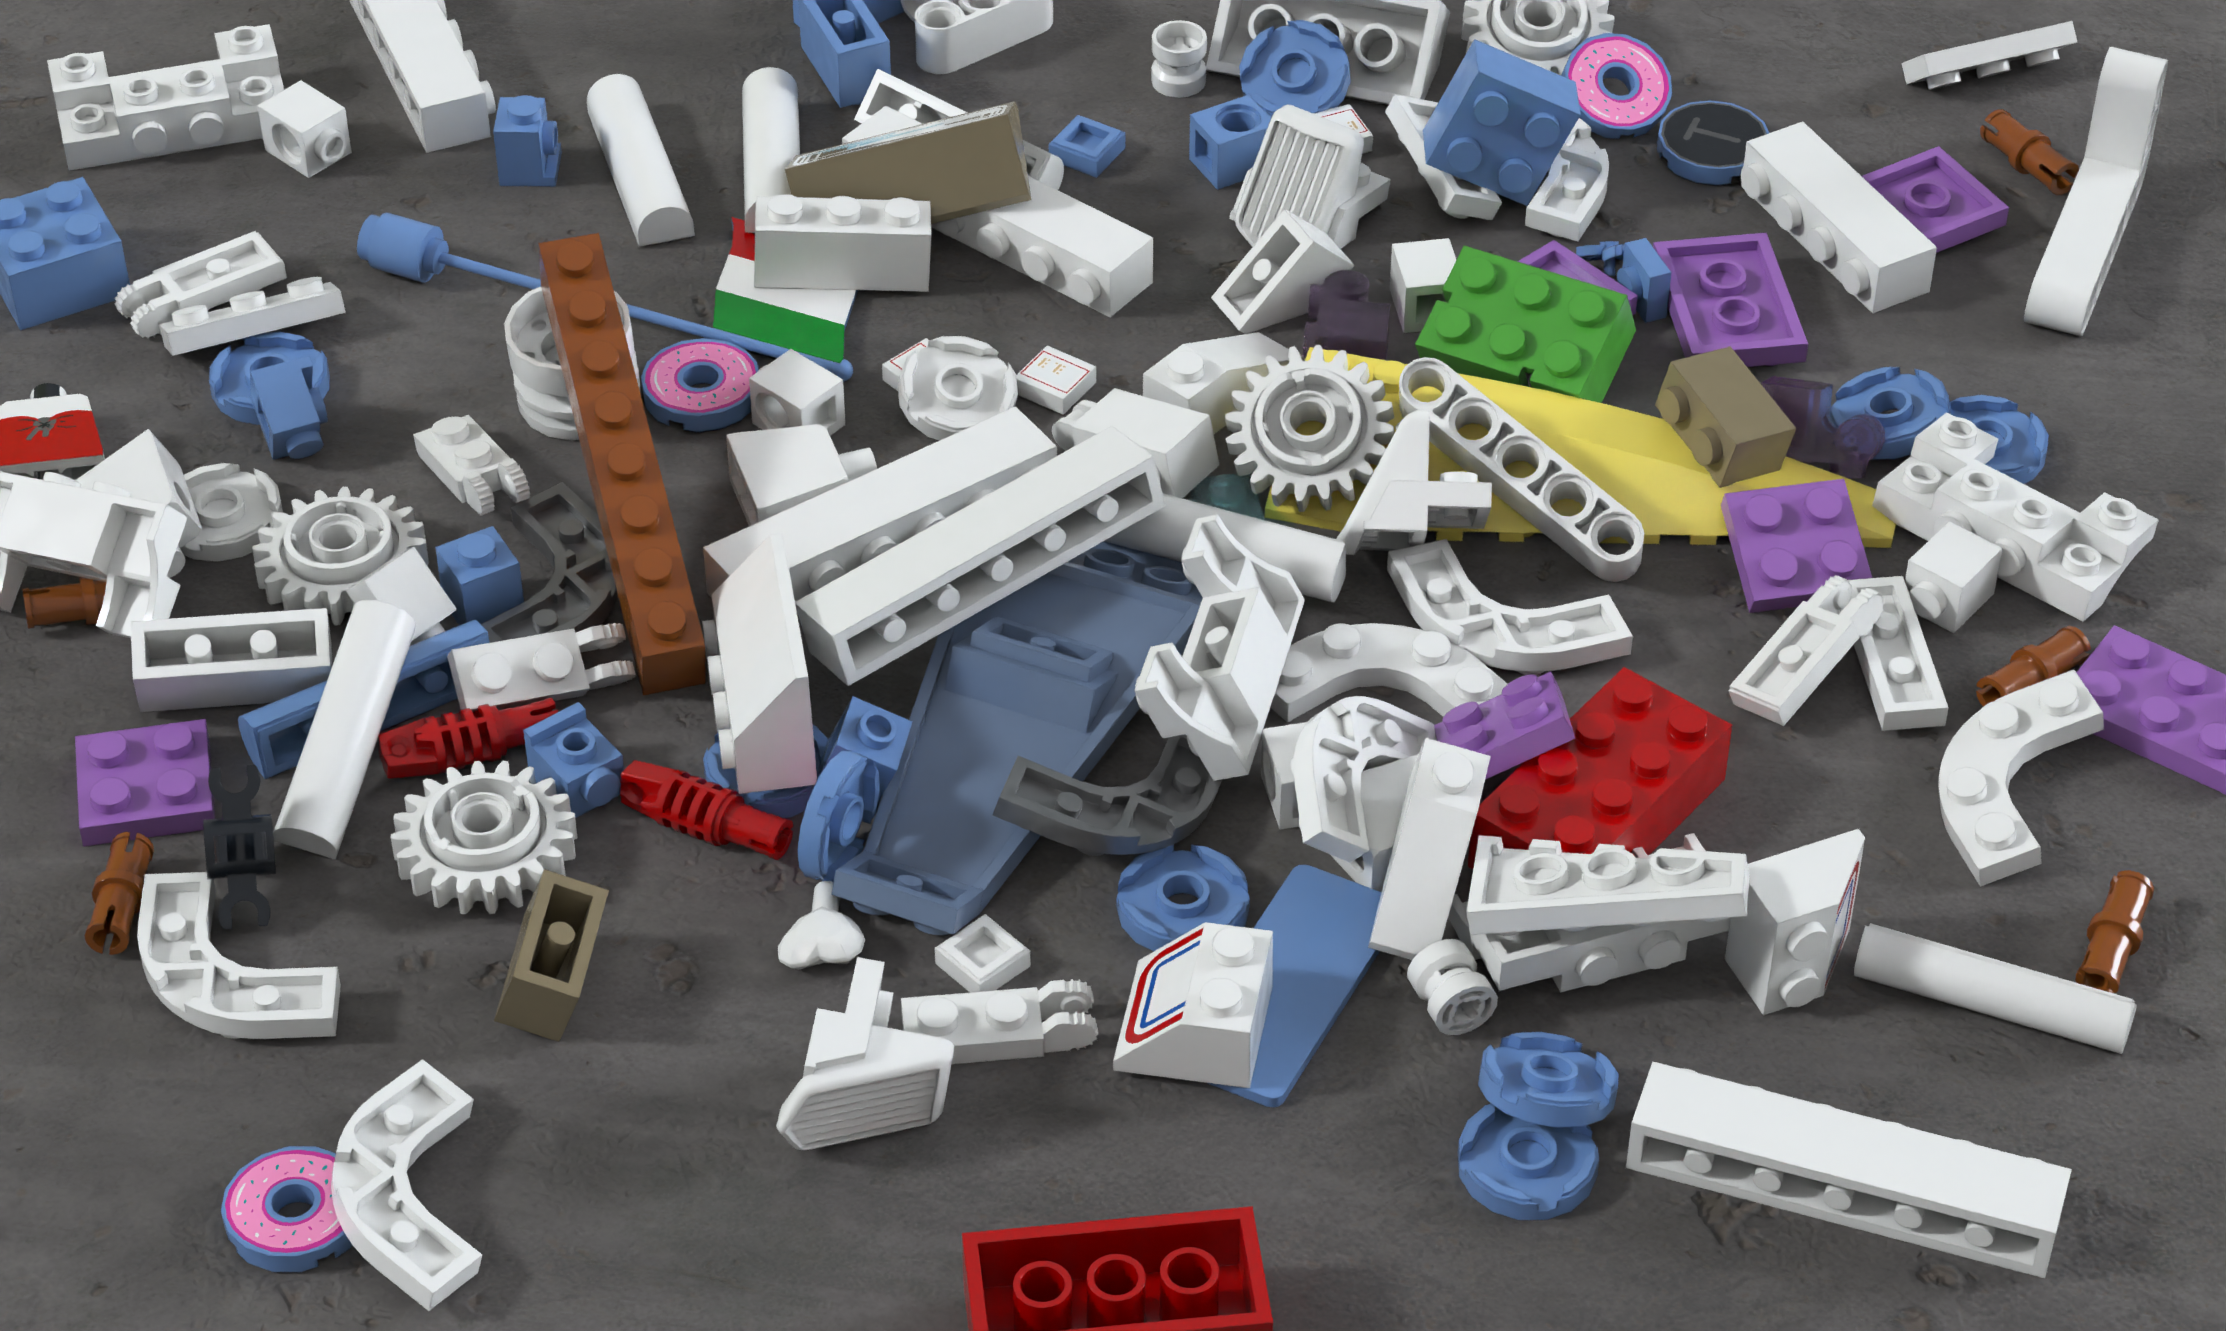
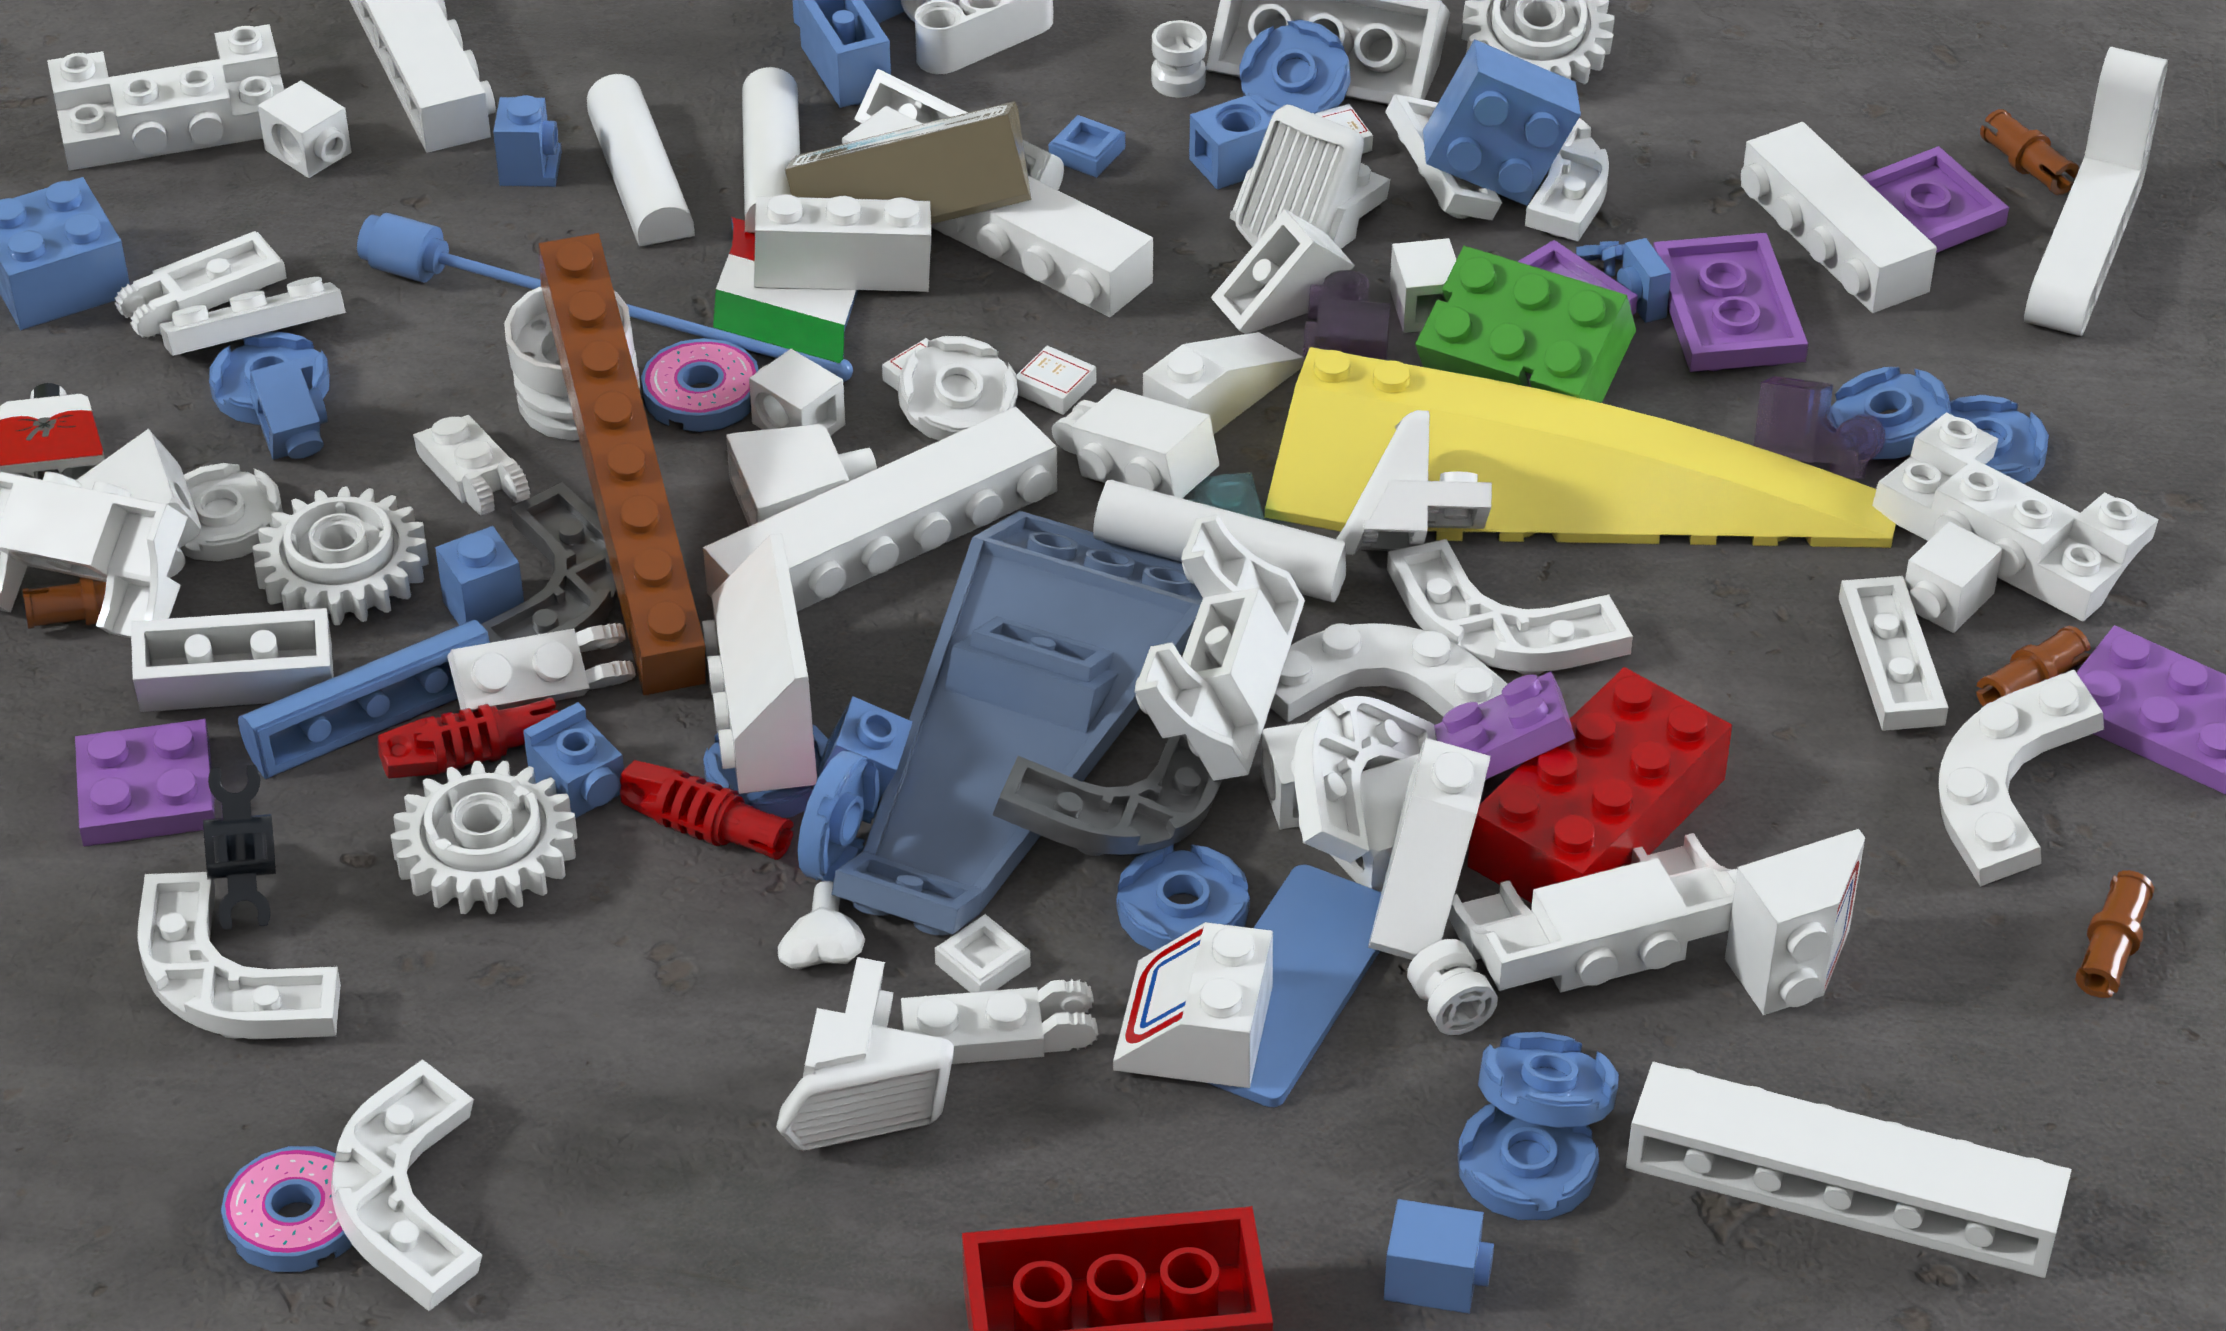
(119, 893): dark orange pin -> none
(345, 728): white brick -> none
(411, 587): white brick -> none
(551, 955): dark tan brick -> none
(980, 555): white brick -> none
(1301, 393): white gear -> none
(1436, 1256): none -> medium blue brick
(1531, 495): white beam -> none
(1609, 887): white wing -> none
(1632, 63): tile -> none
(1708, 140): black tile -> none
(1725, 416): dark tan brick -> none
(1793, 541): medium lavender plate -> none
(1805, 650): white hinge -> none
(1989, 56): white plate -> none
(1995, 988): white brick -> none

